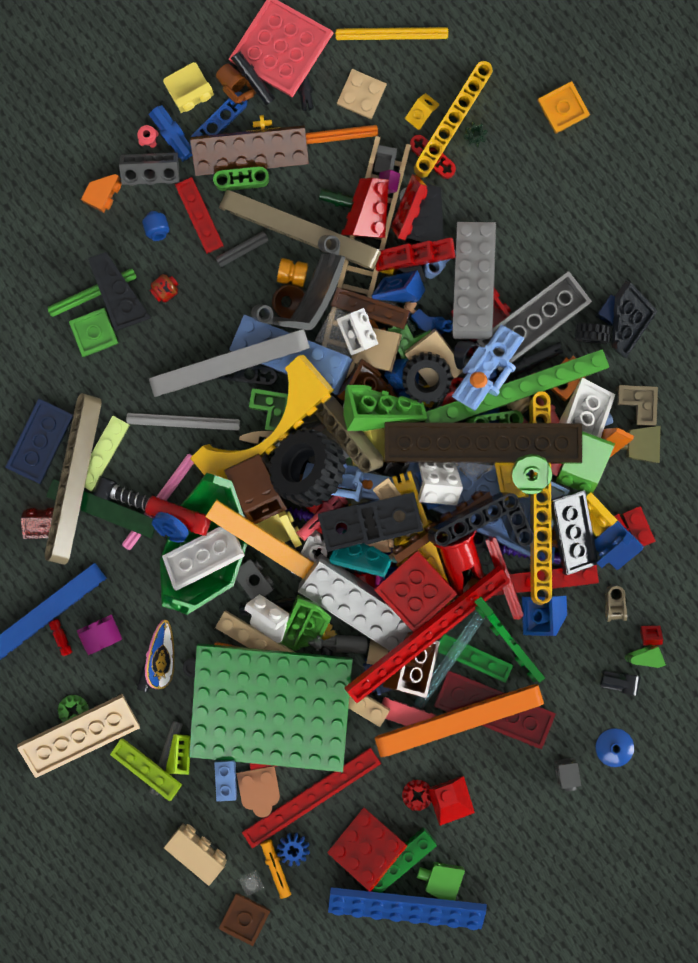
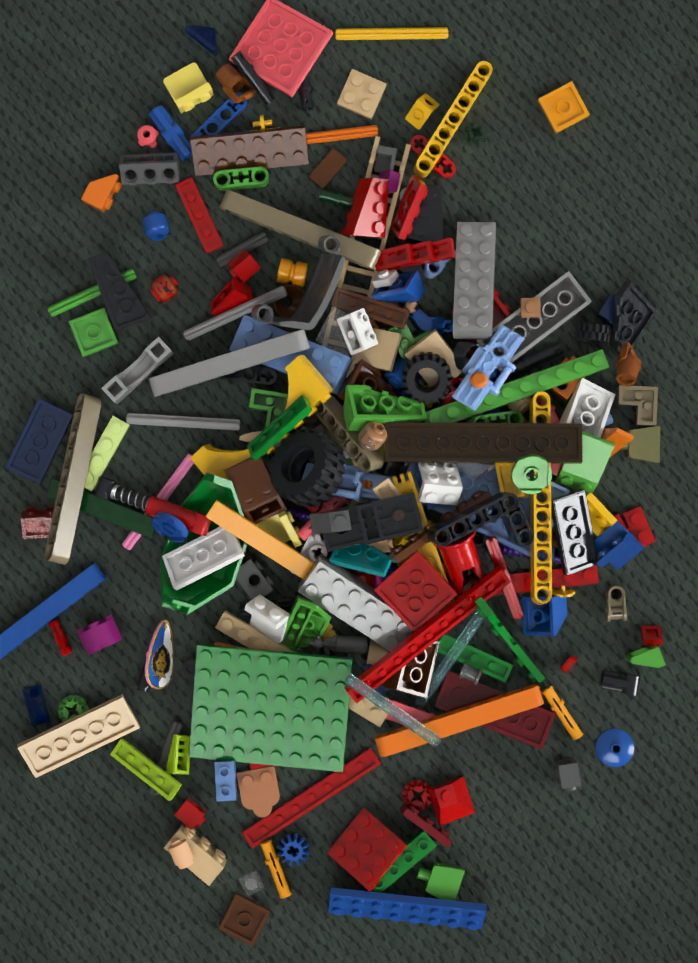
(36, 705): none -> clear blue slope
(136, 373): none -> light grey arch
(181, 853): none -> light nougat brick
(191, 814): none -> red brick
(204, 36): none -> clear blue slope
(231, 296): none -> red slope
(234, 313): none -> light grey axle
(243, 266): none -> red brick
(279, 427): none -> green plate
(328, 168): none -> reddish brown tile
(330, 521): none -> dark grey slope
(372, 435): none -> medium nougat head
(385, 278): none -> white plate
(393, 710): none -> clear light blue axle
(426, 824): none -> dark red plate
(470, 673): none -> dark grey bush
(530, 307): none -> medium nougat plate
(549, 694): none -> light orange pin
(563, 592): none -> yellow plant
(568, 663): none -> red tile
(627, 365): none -> dark orange piece

